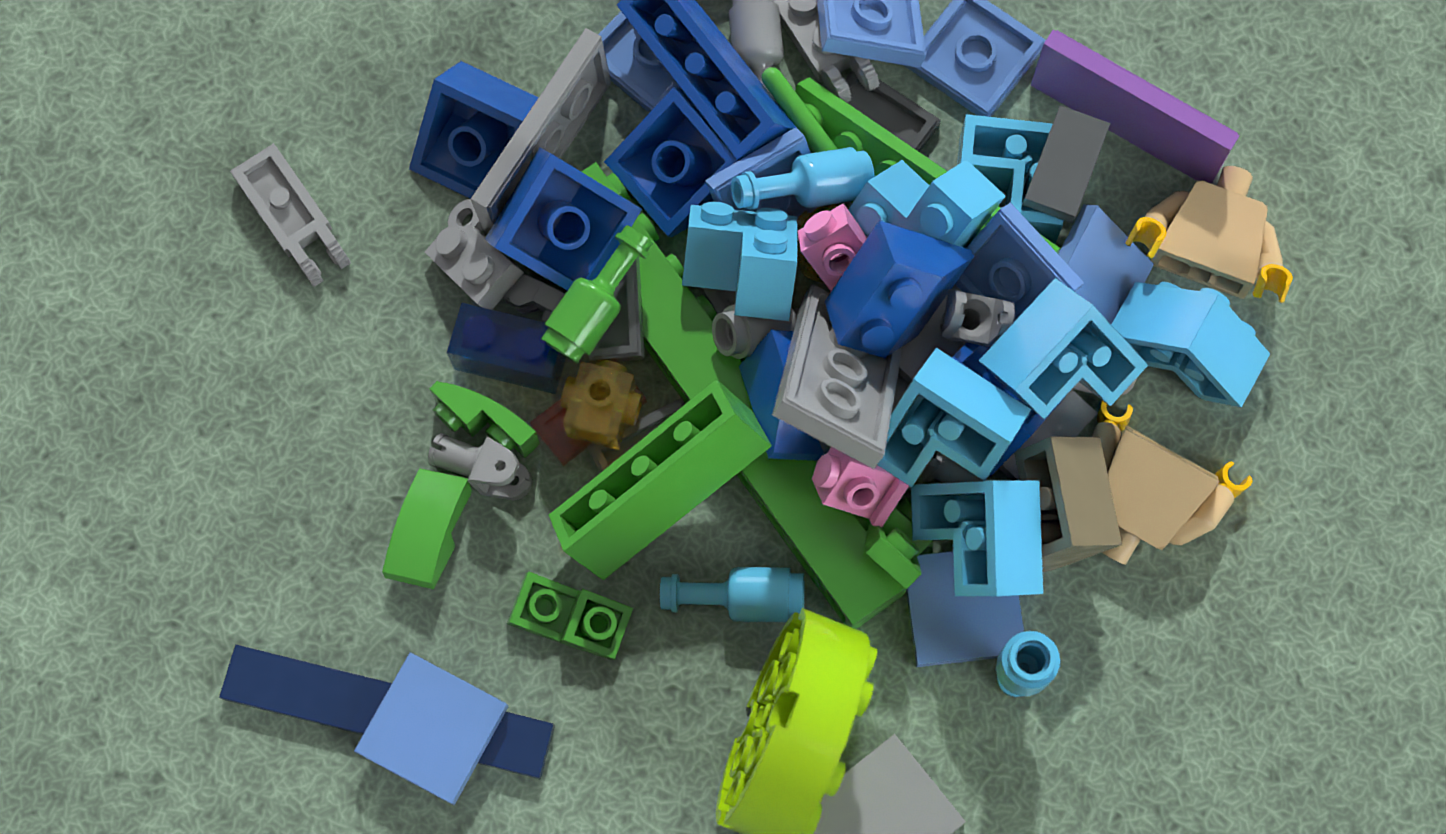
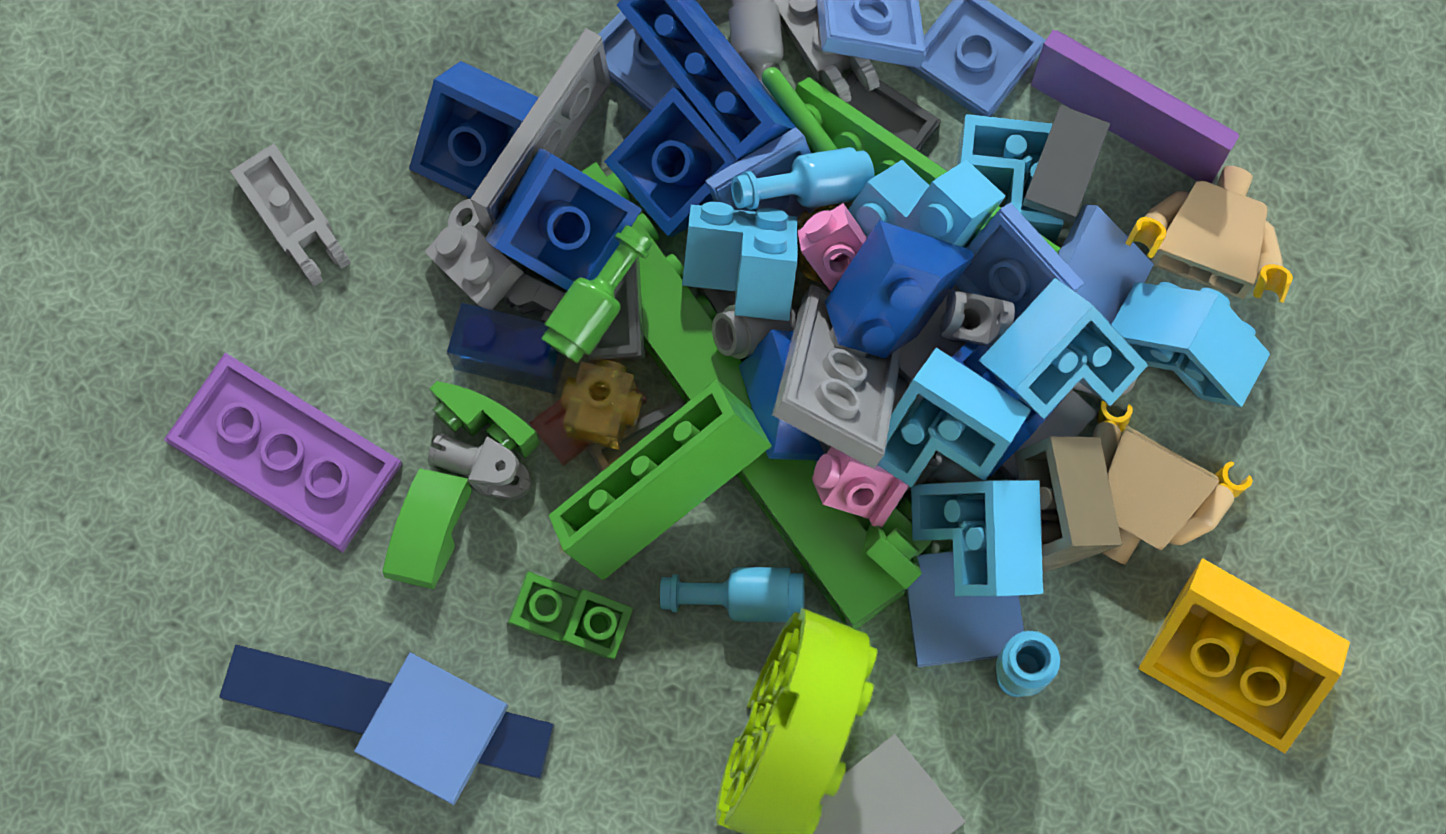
(283, 452): none -> medium lavender tile
(1245, 656): none -> yellow slope

